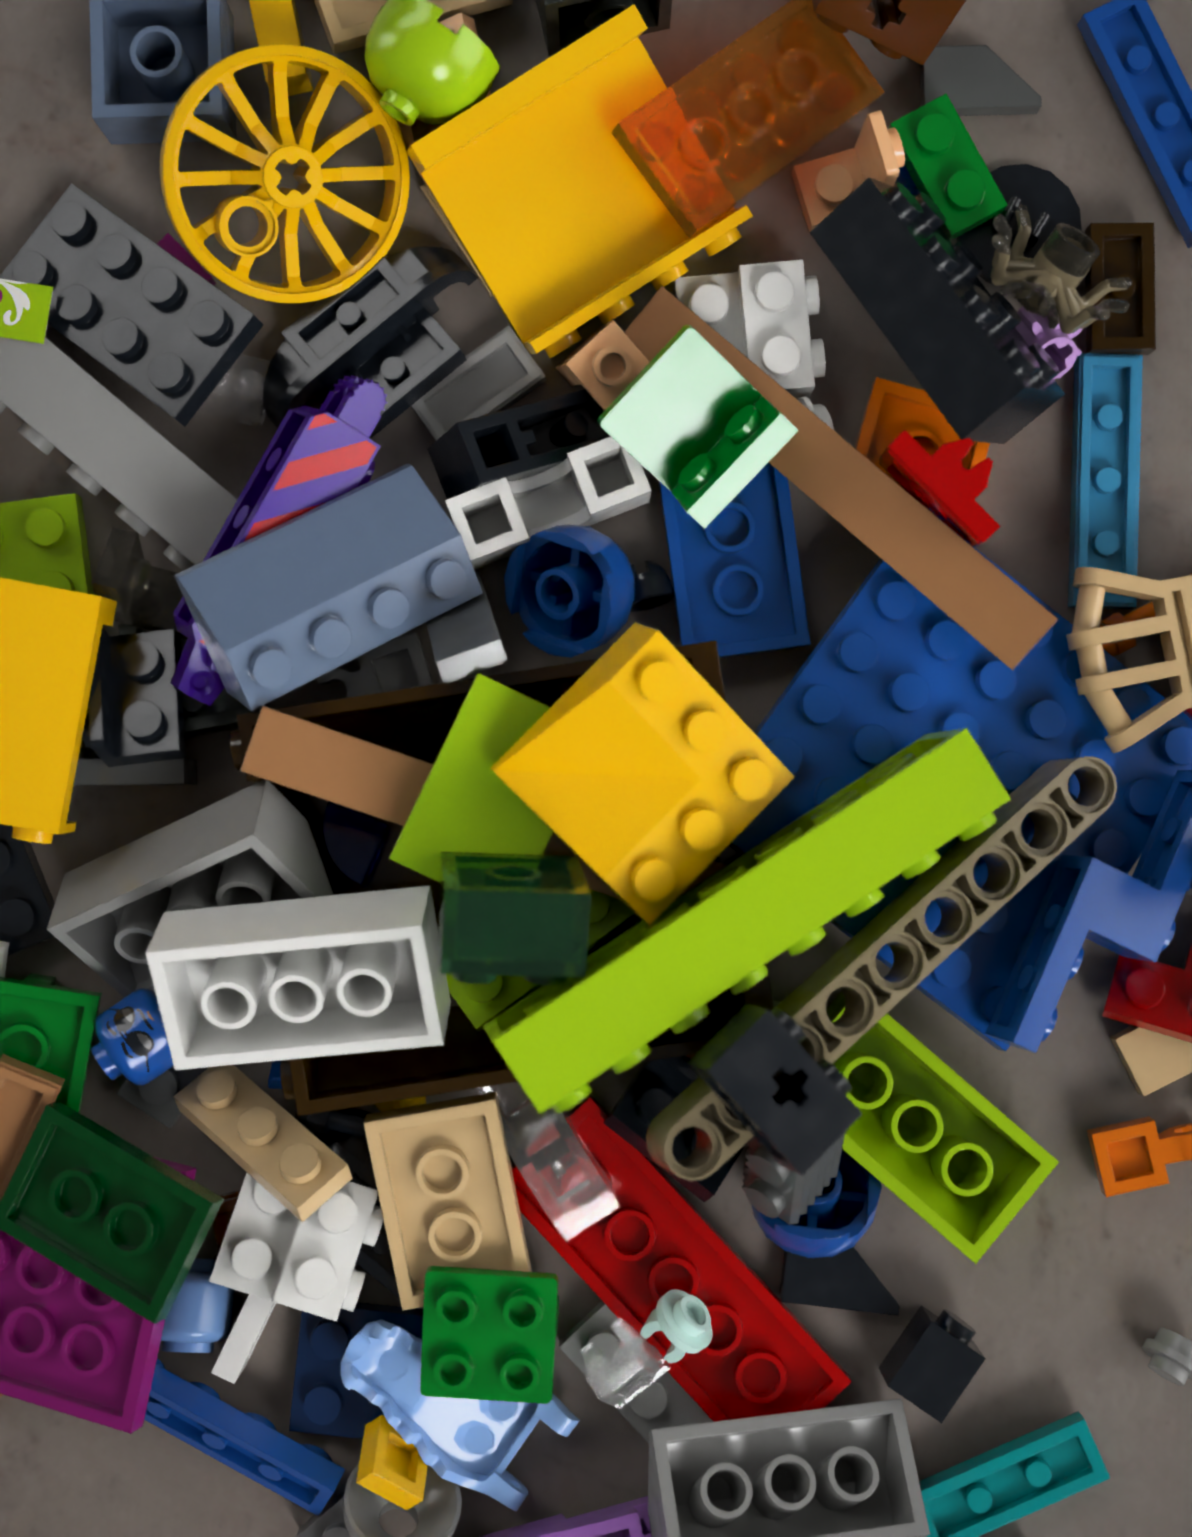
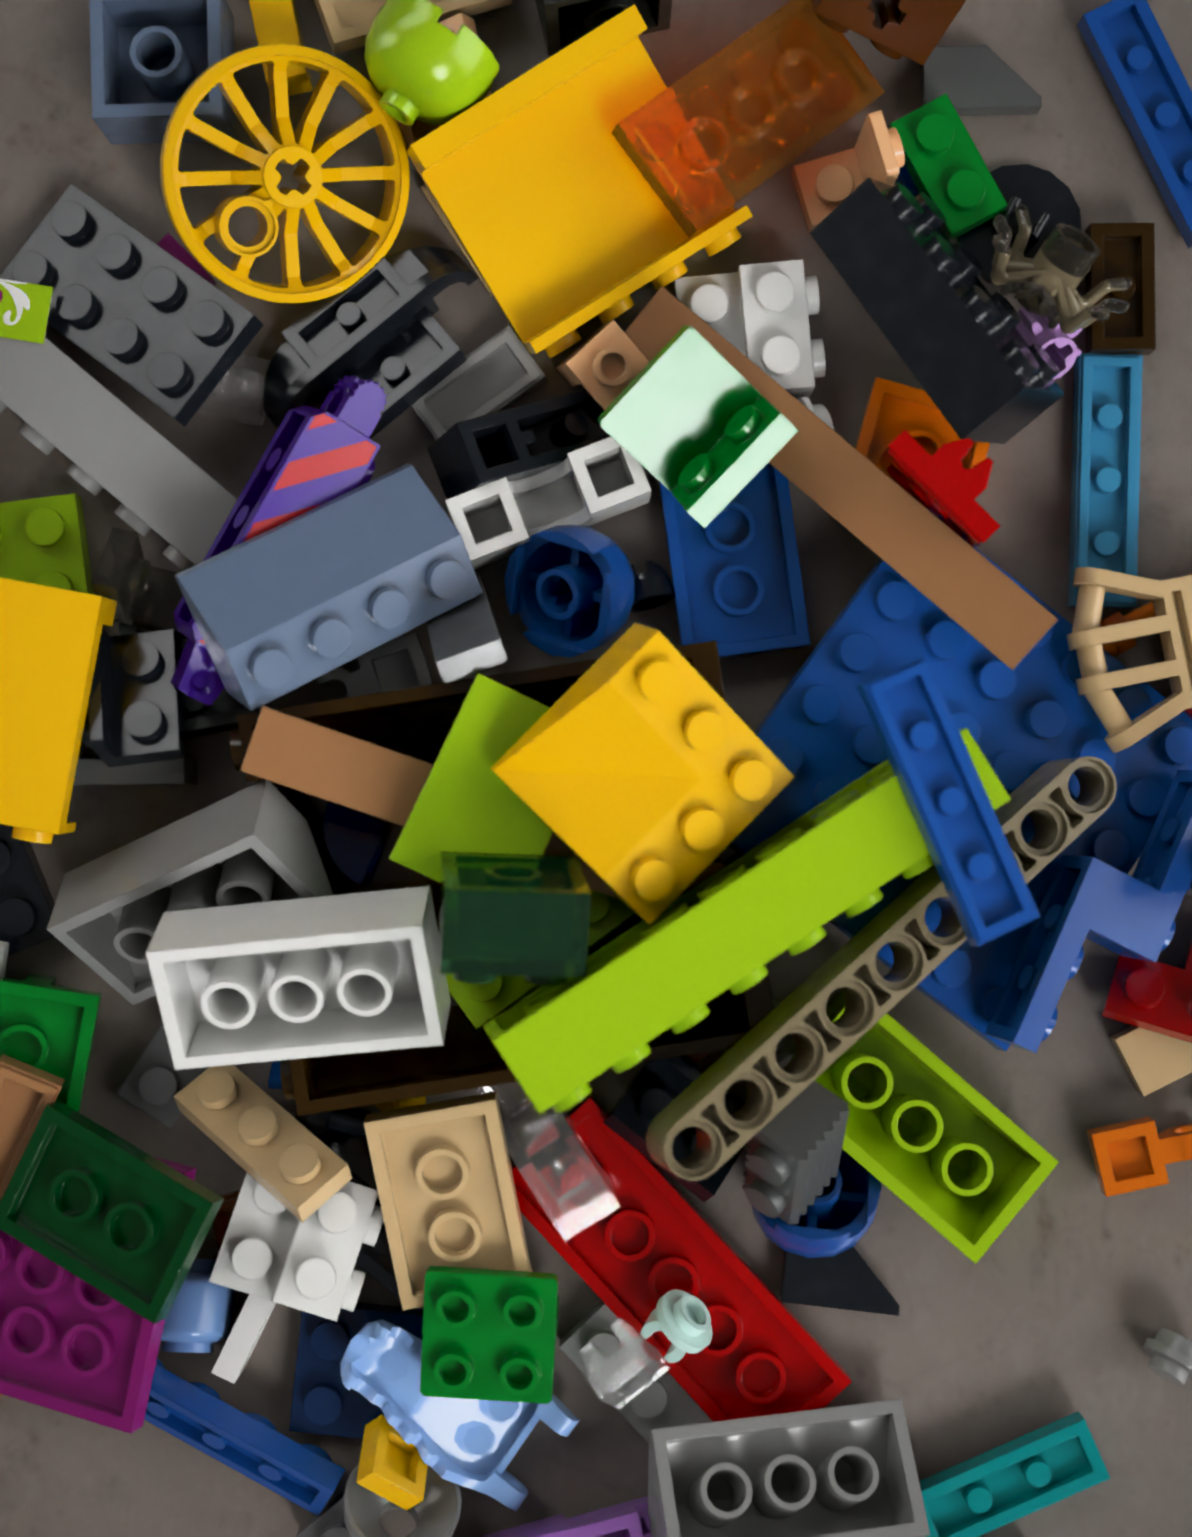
(133, 1039): blue head -> none
(740, 1071): black brick -> none
(932, 1361): black brick -> none
(948, 801): none -> blue tile

